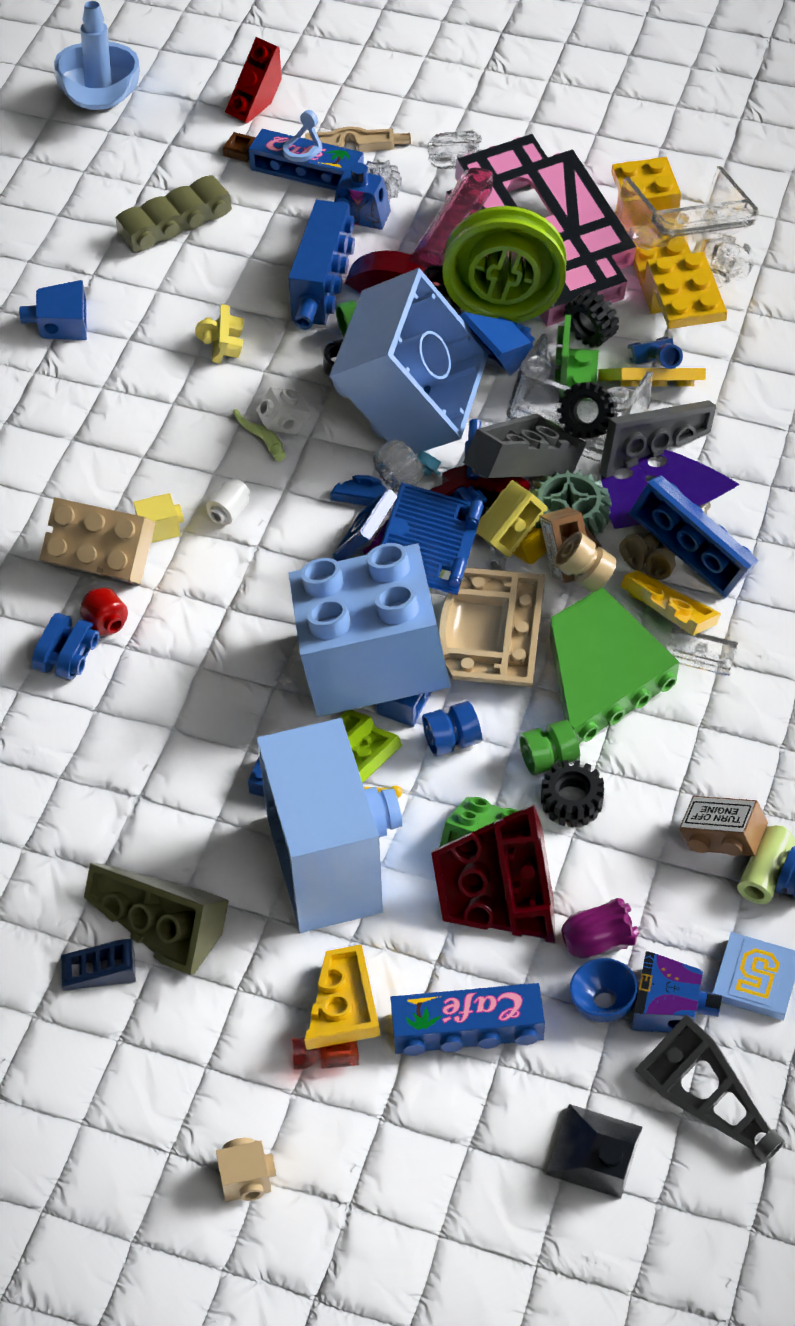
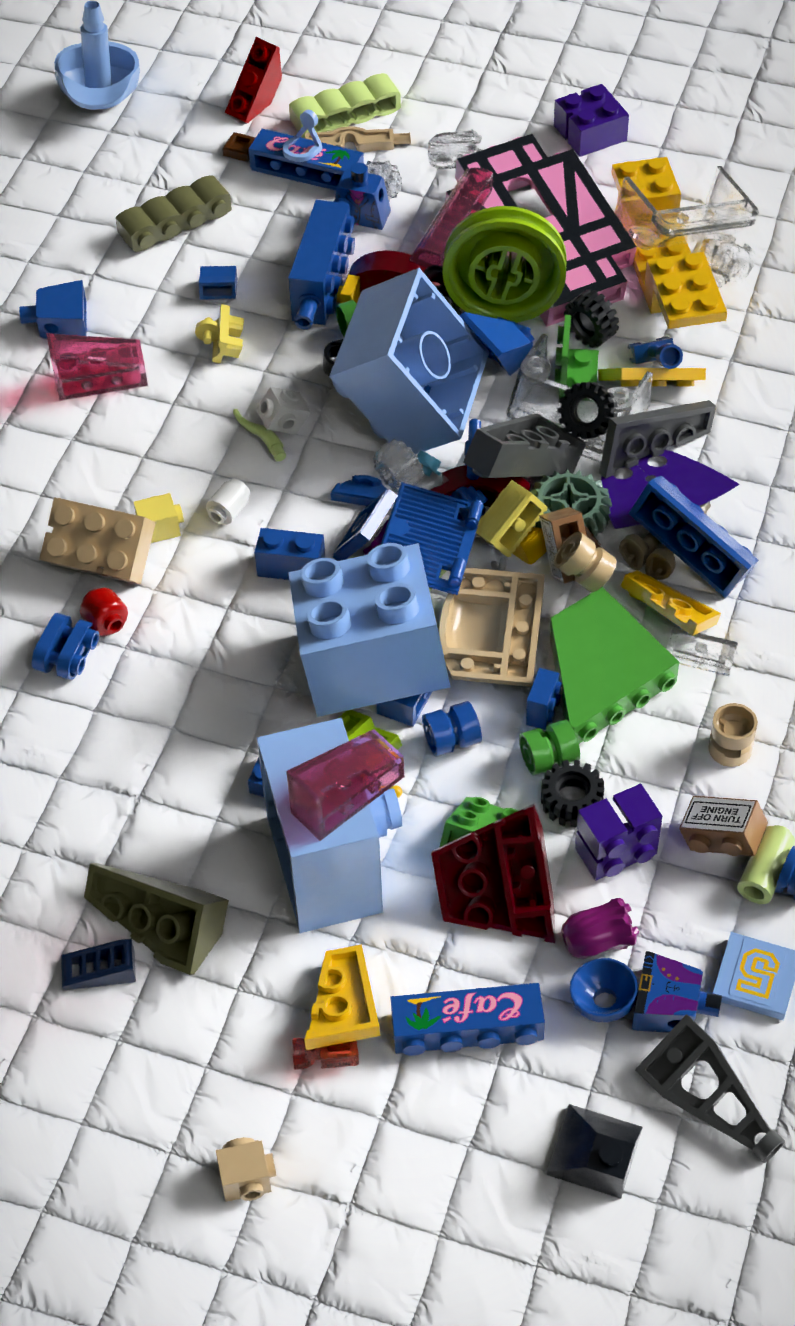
(95, 364): none -> clear pink wedge
(218, 282): none -> blue piece
(286, 551): none -> blue brick
(342, 782): none -> clear pink wedge
(349, 104): none -> yellowish green brick
(350, 290): none -> yellow plate
(543, 699): none -> blue piece
(591, 120): none -> dark purple piece
(609, 844): none -> dark purple piece
(732, 734): none -> tan wheel

